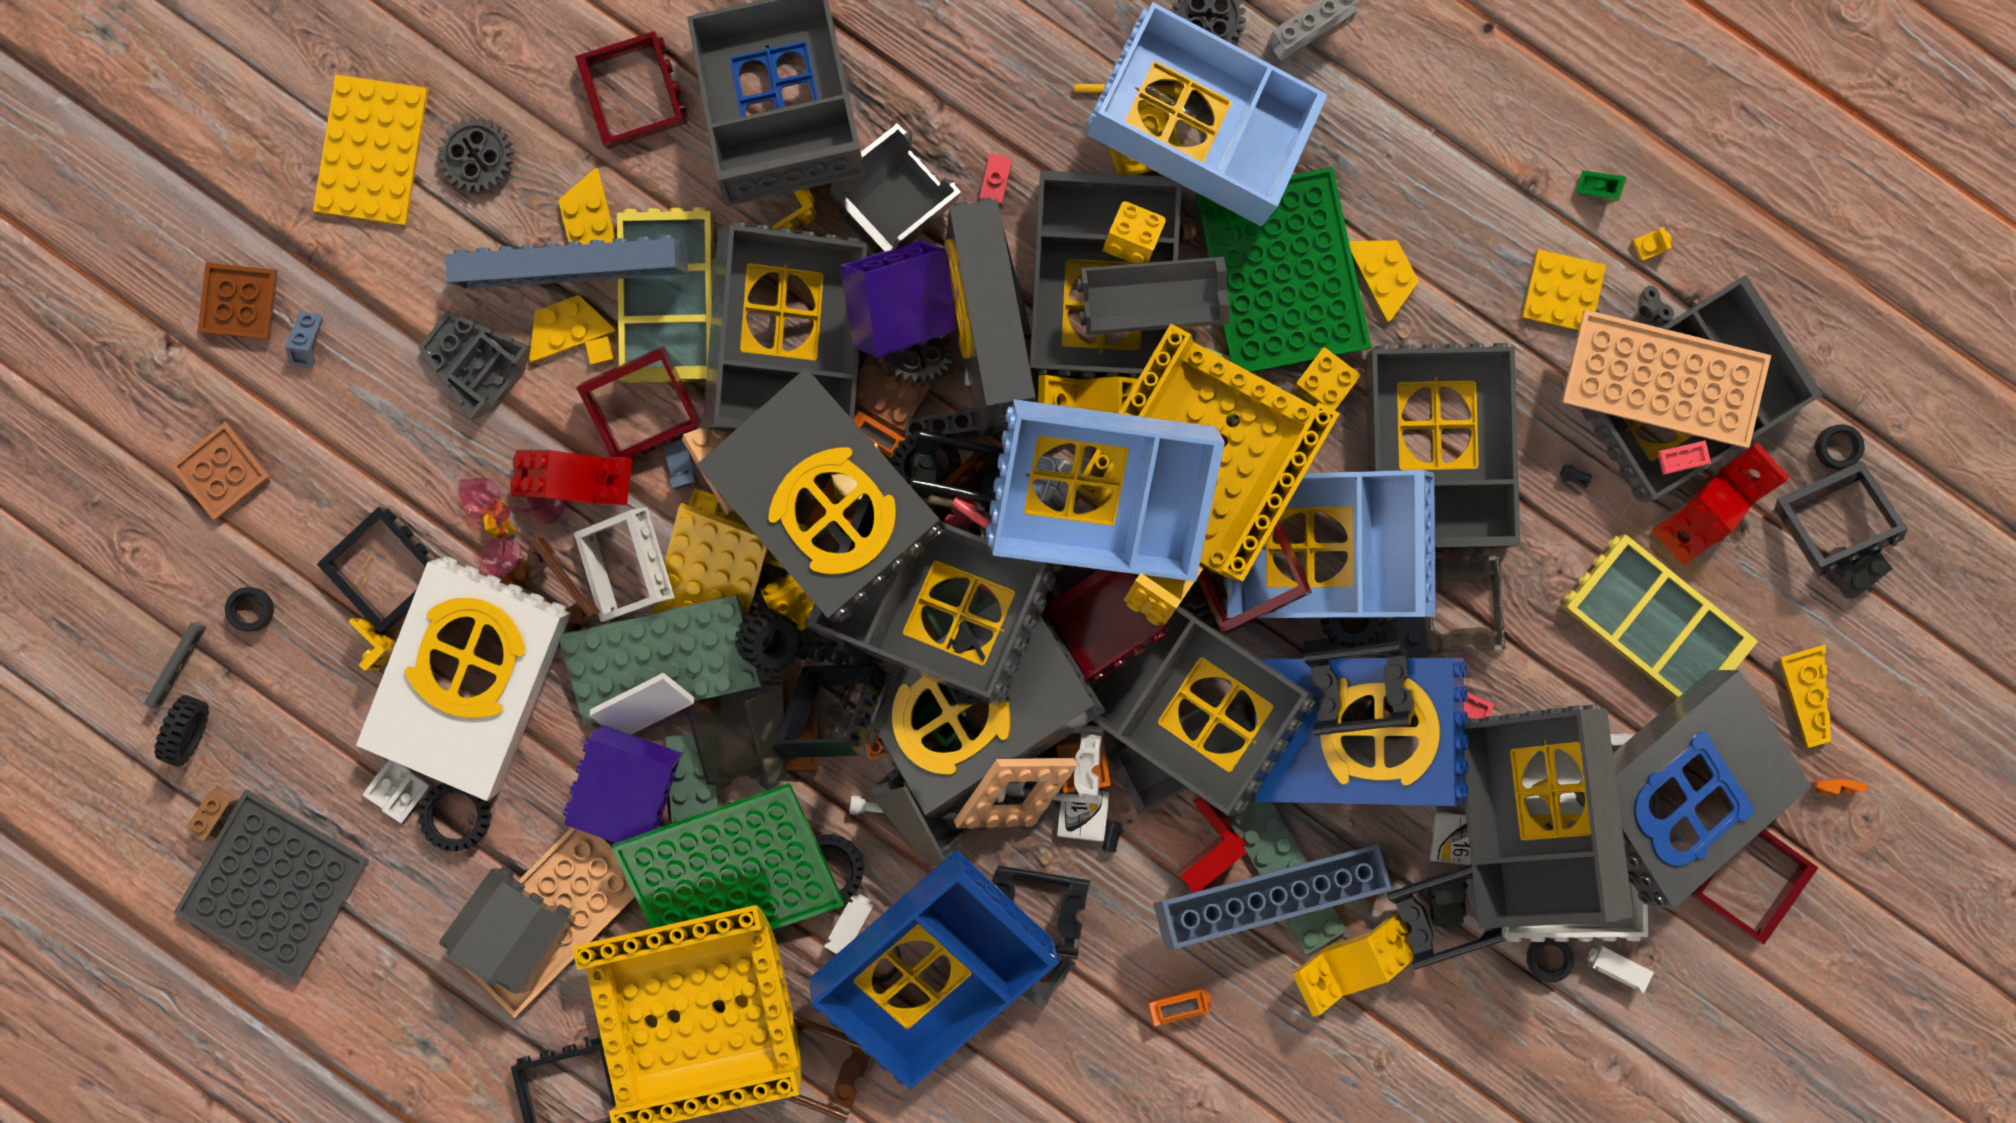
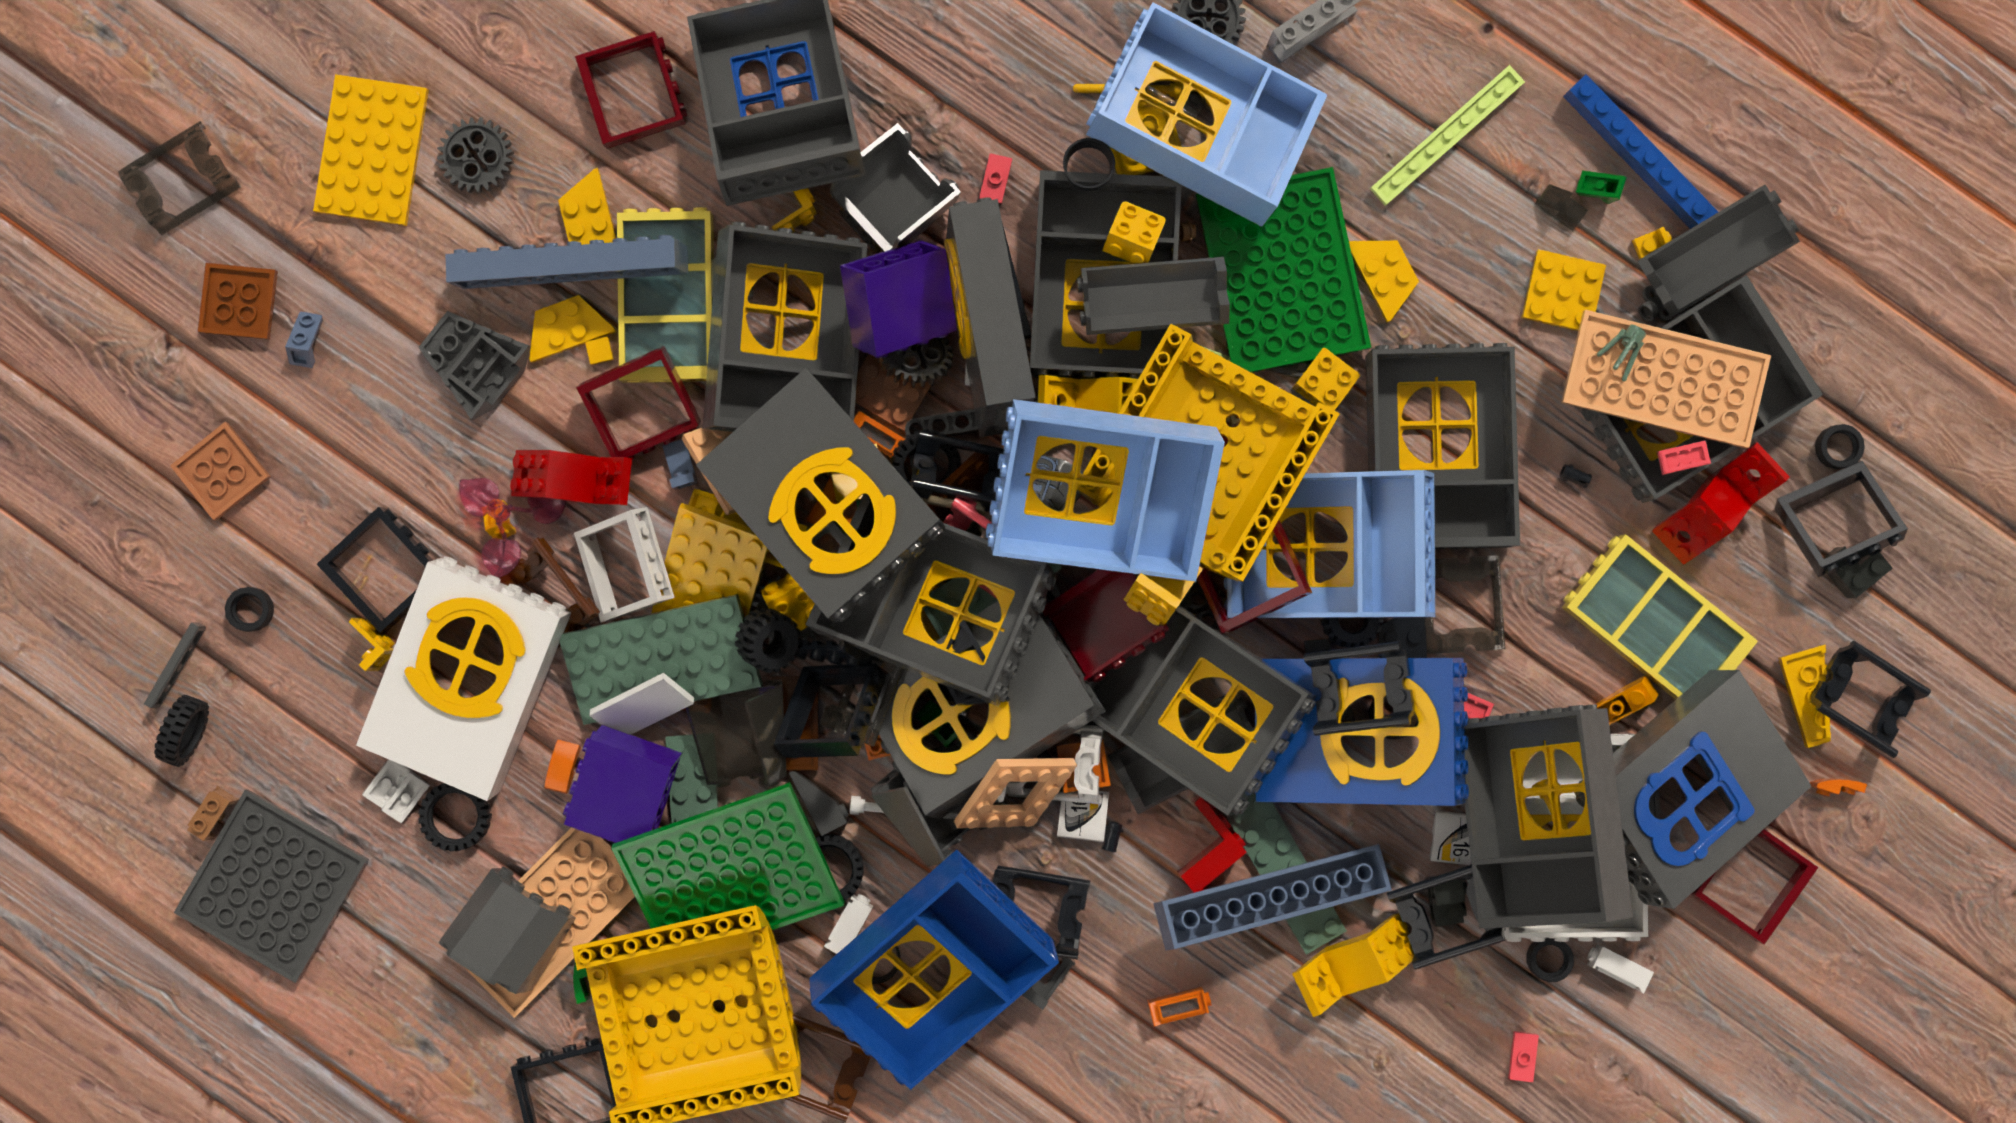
(150, 200): none -> clear smoke piece
(561, 766): none -> orange slope
(579, 984): none -> green slope
(822, 807): none -> dark grey slope
(1089, 143): none -> black tyre
(1447, 135): none -> yellowish green plate
(1523, 1056): none -> coral plate
(1560, 205): none -> clear smoke slope
(1629, 699): none -> light orange slope
(1631, 340): none -> sand green plant
(1639, 152): none -> blue brick
(1719, 250): none -> dark grey panel
(1893, 707): none -> black piece

